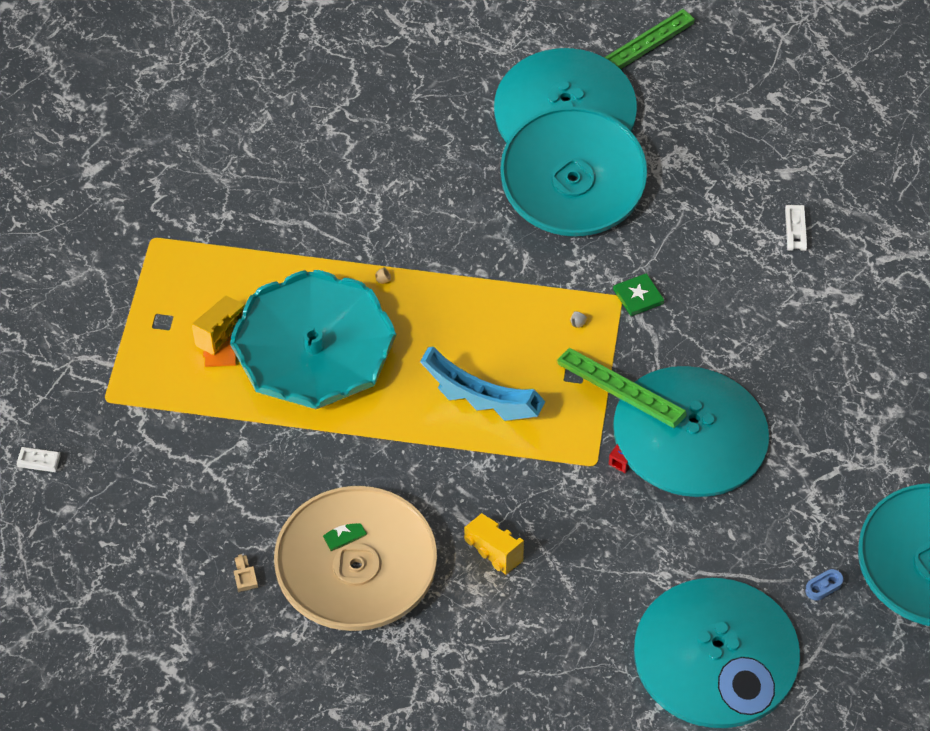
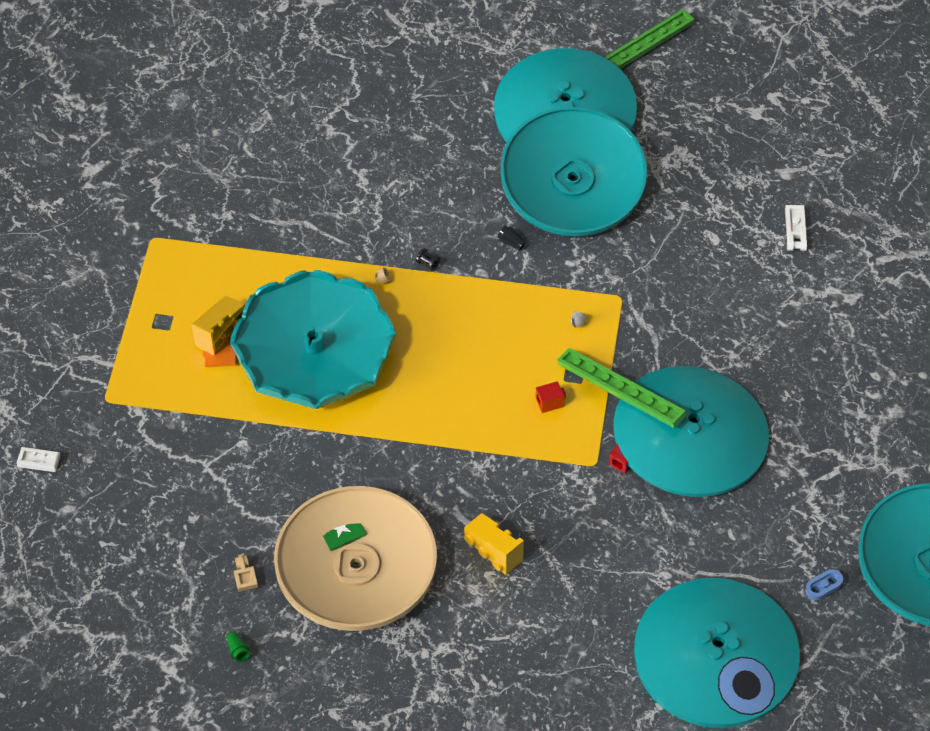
(238, 648): none -> green cone
(428, 259): none -> black bush
(482, 395): dark azure arch -> none
(509, 237): none -> black cone
(550, 396): none -> red brick
(638, 294): green tile -> none

